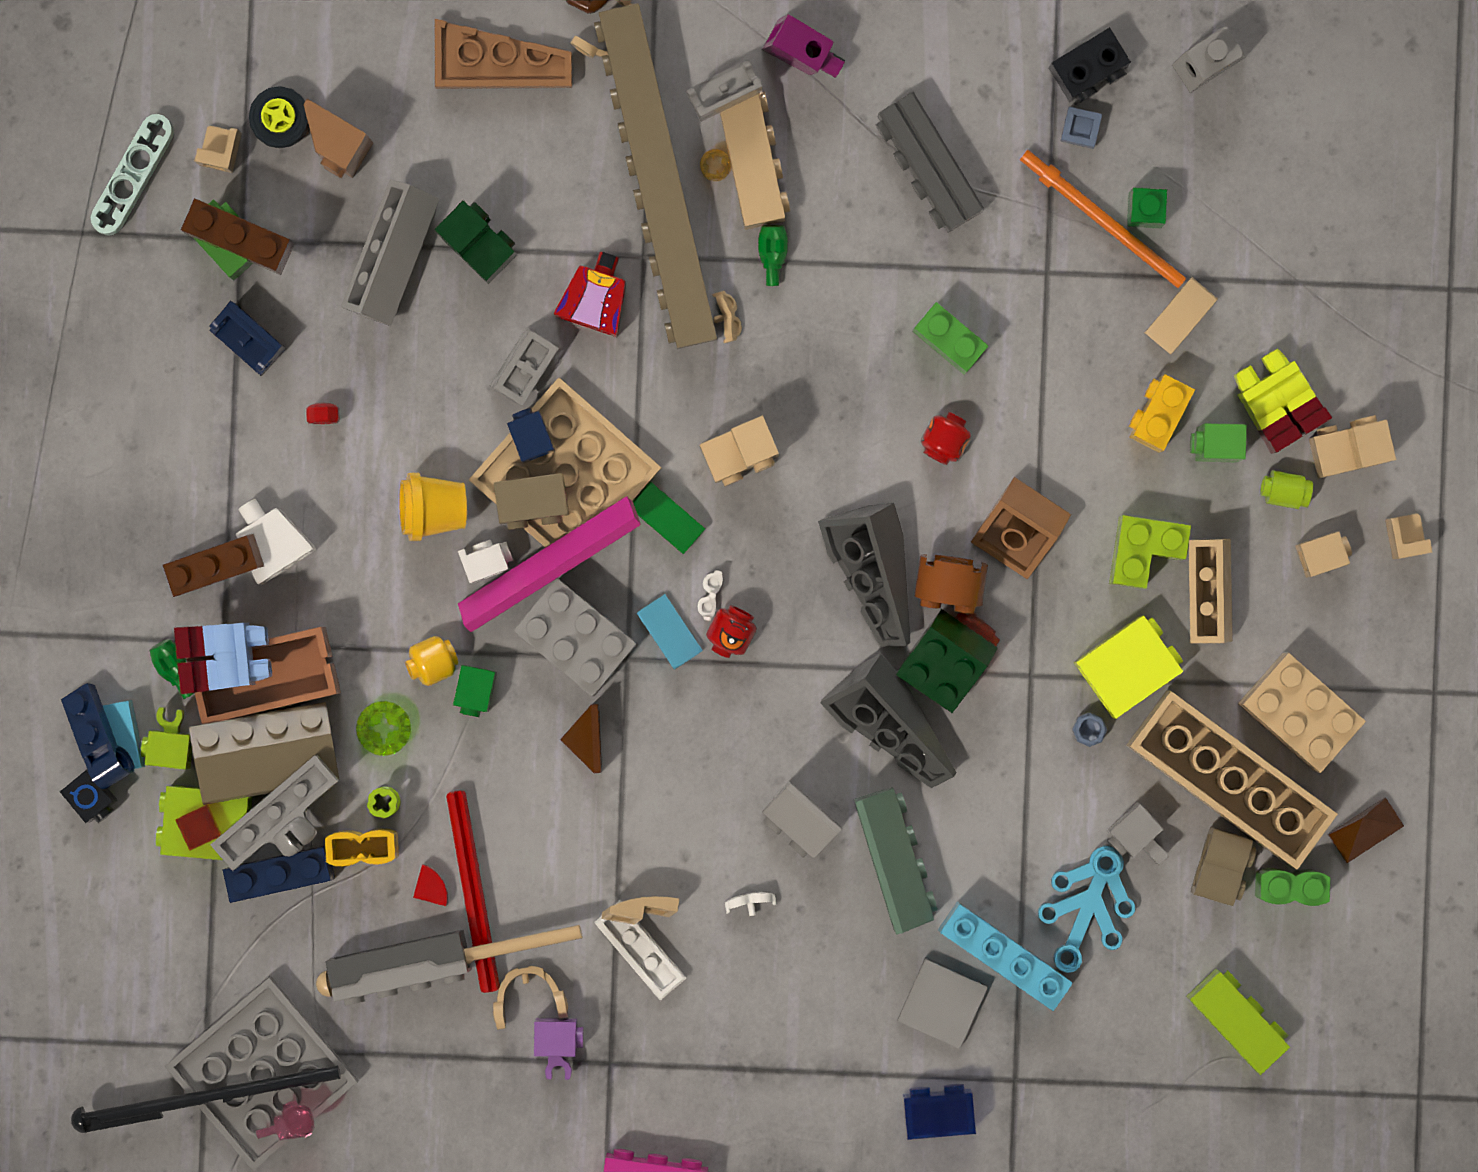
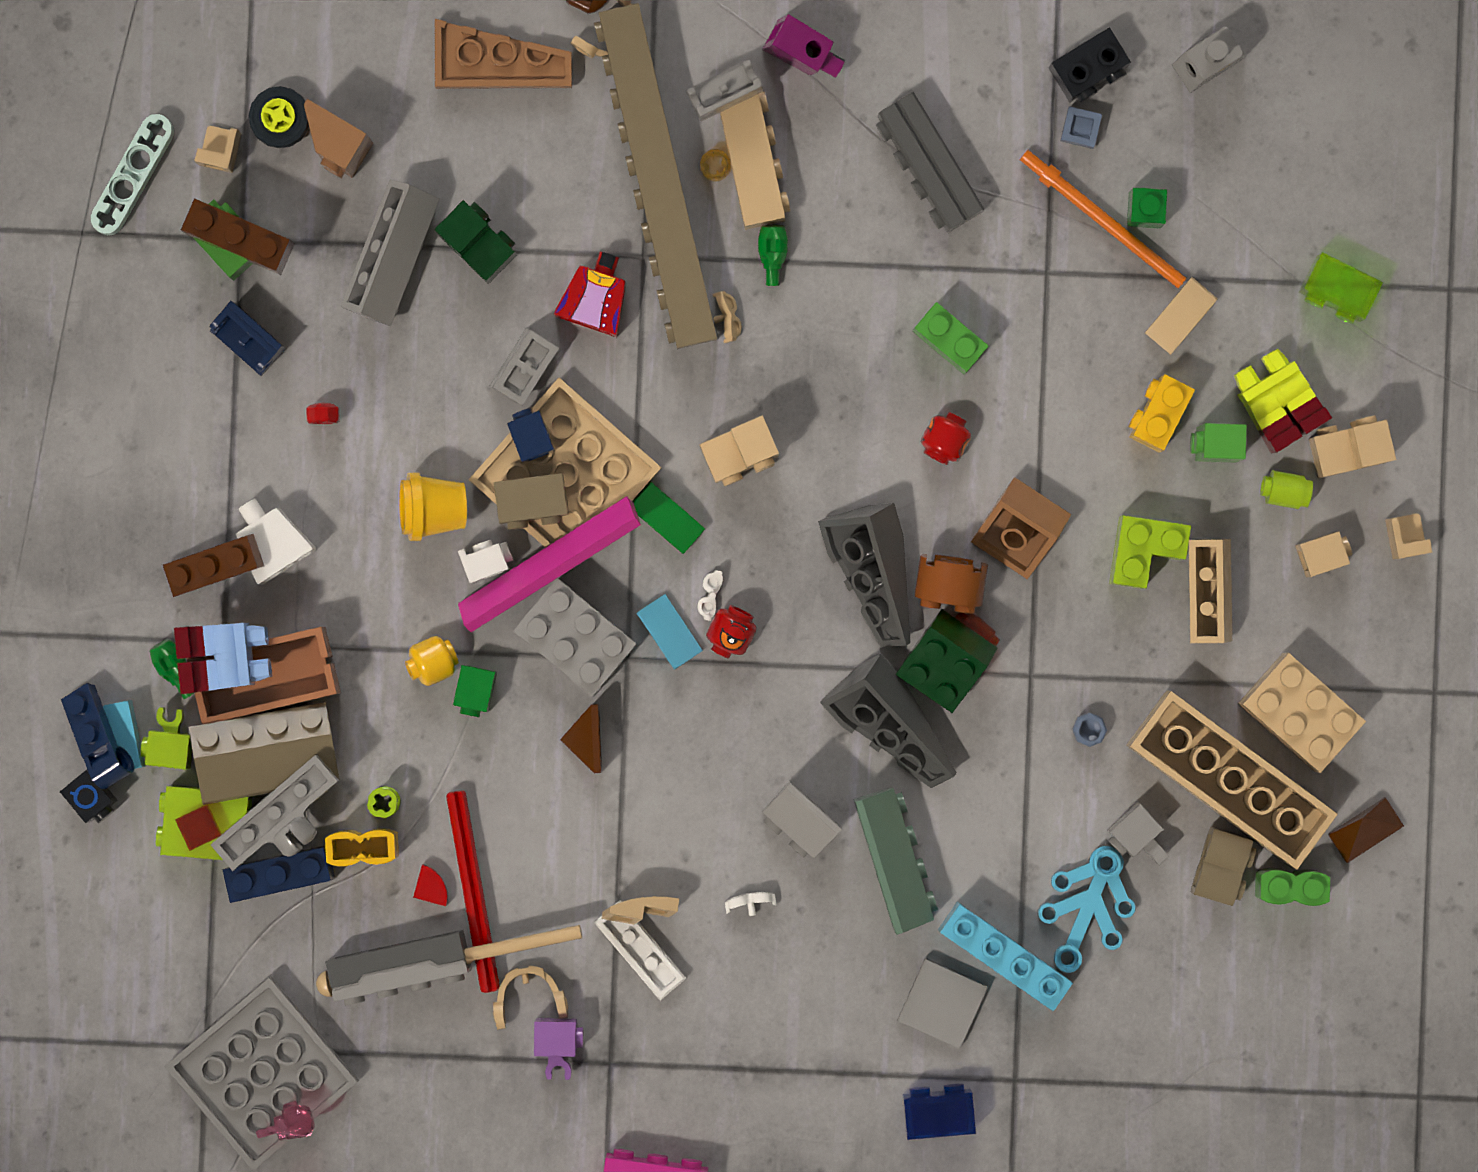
(152, 1110): black bar -> none
(372, 716): clear neon green gear -> none
(1129, 665): neon yellow brick -> none
(1239, 1020): lime brick -> none
(1340, 288): none -> clear neon green brick

